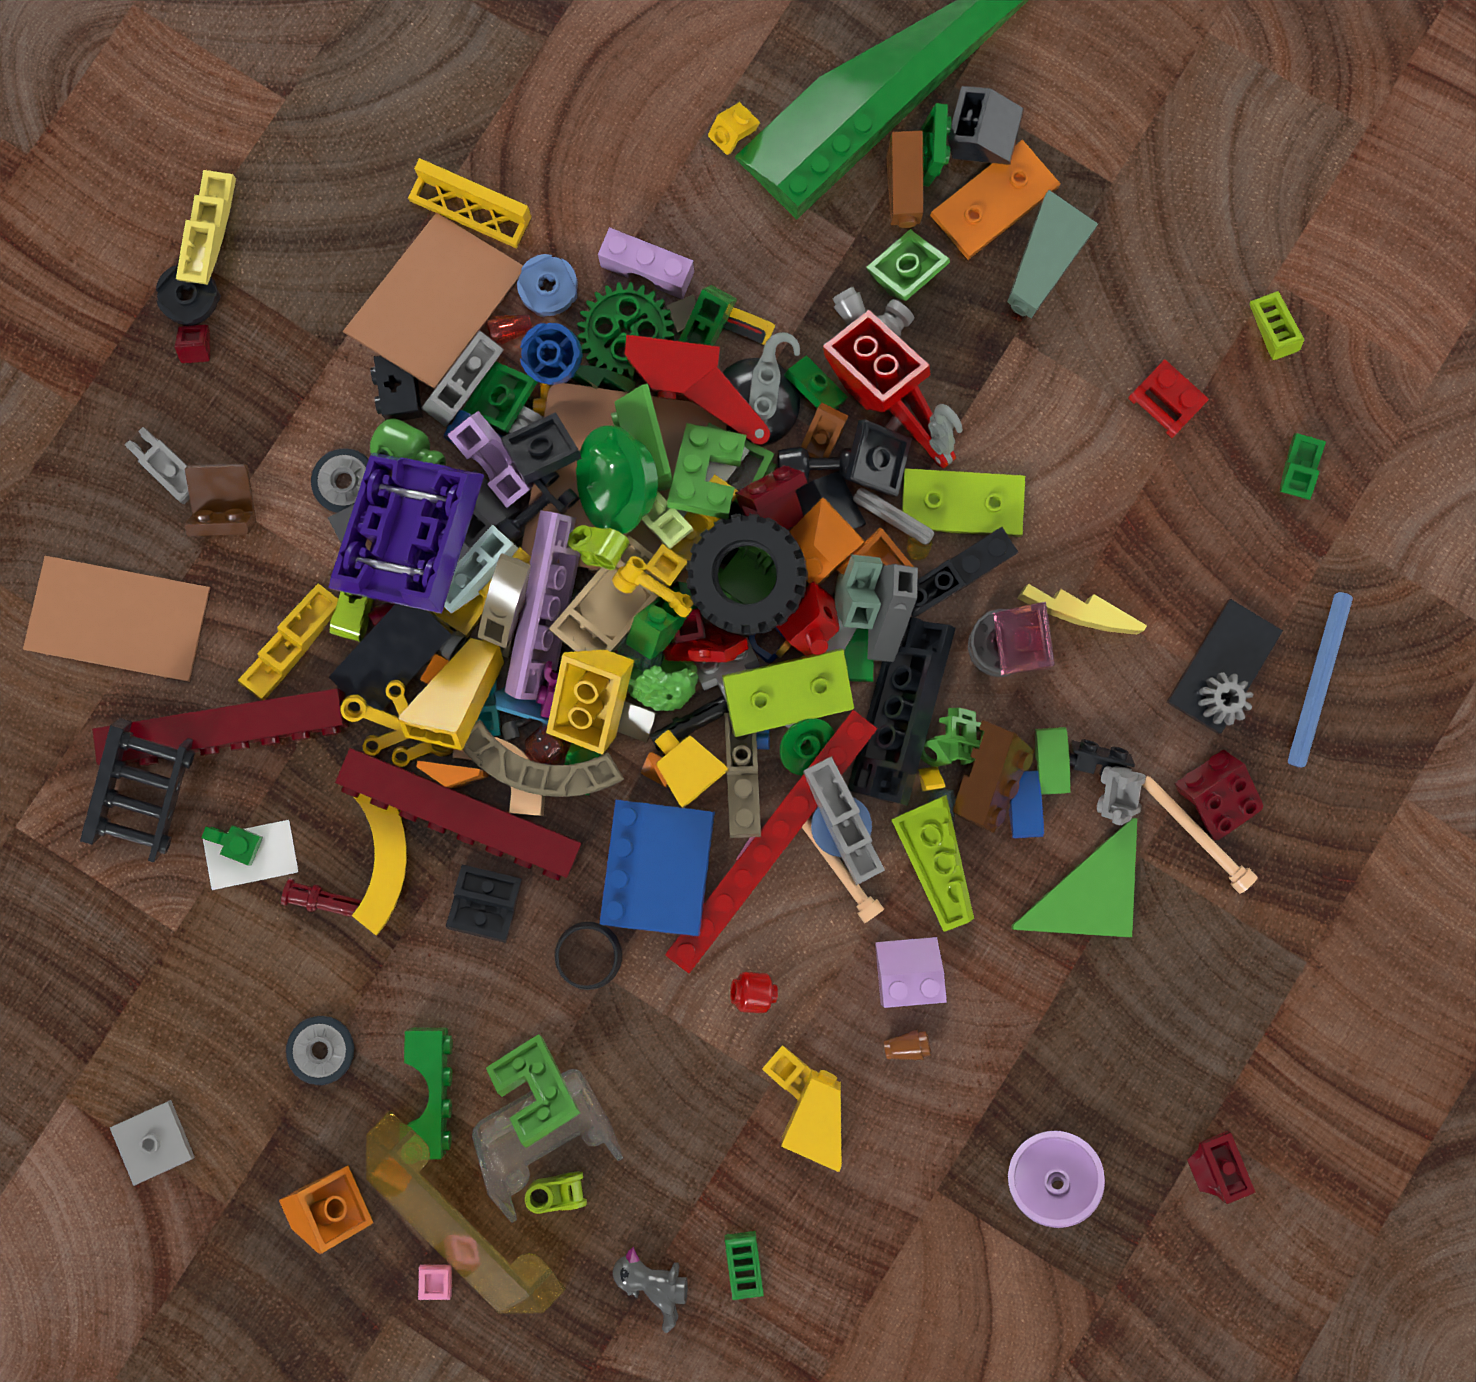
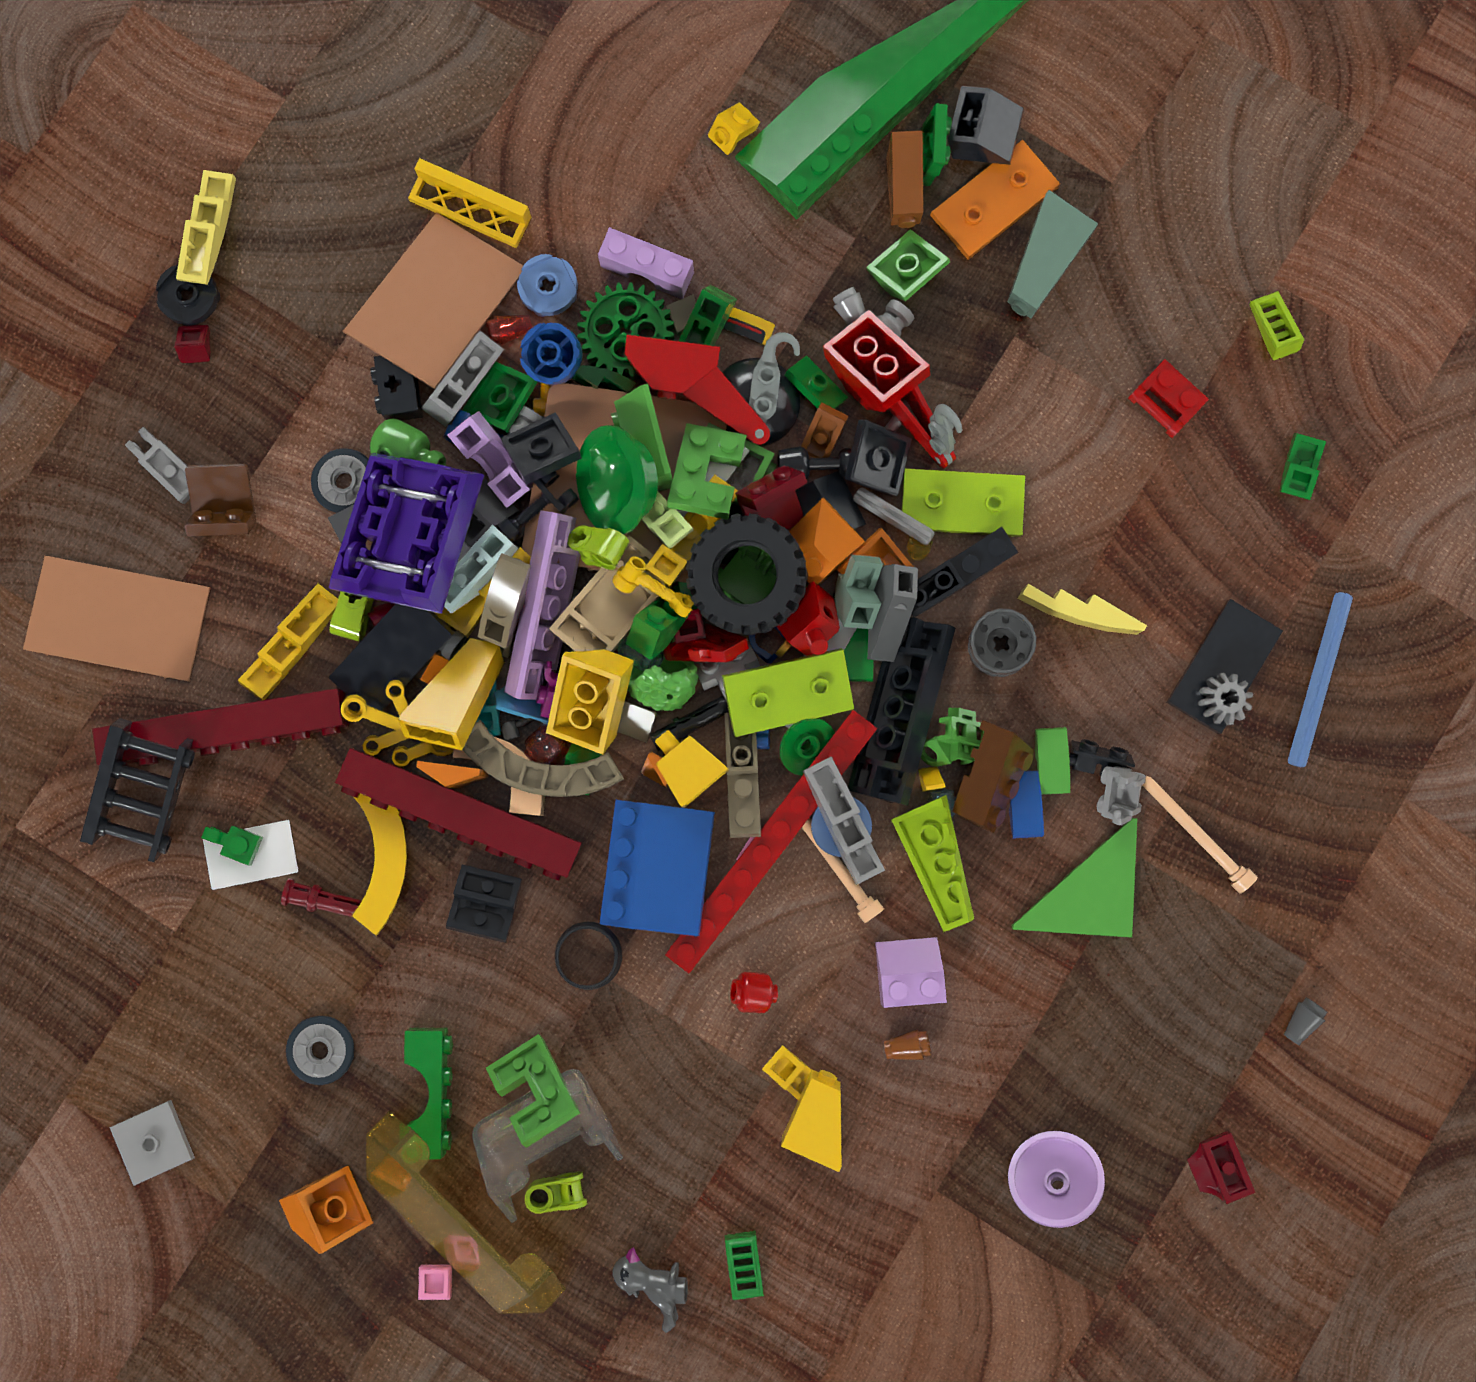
(1024, 639): clear pink slope -> none
(1221, 793): dark red bracket -> none
(1305, 1021): none -> dark grey cone

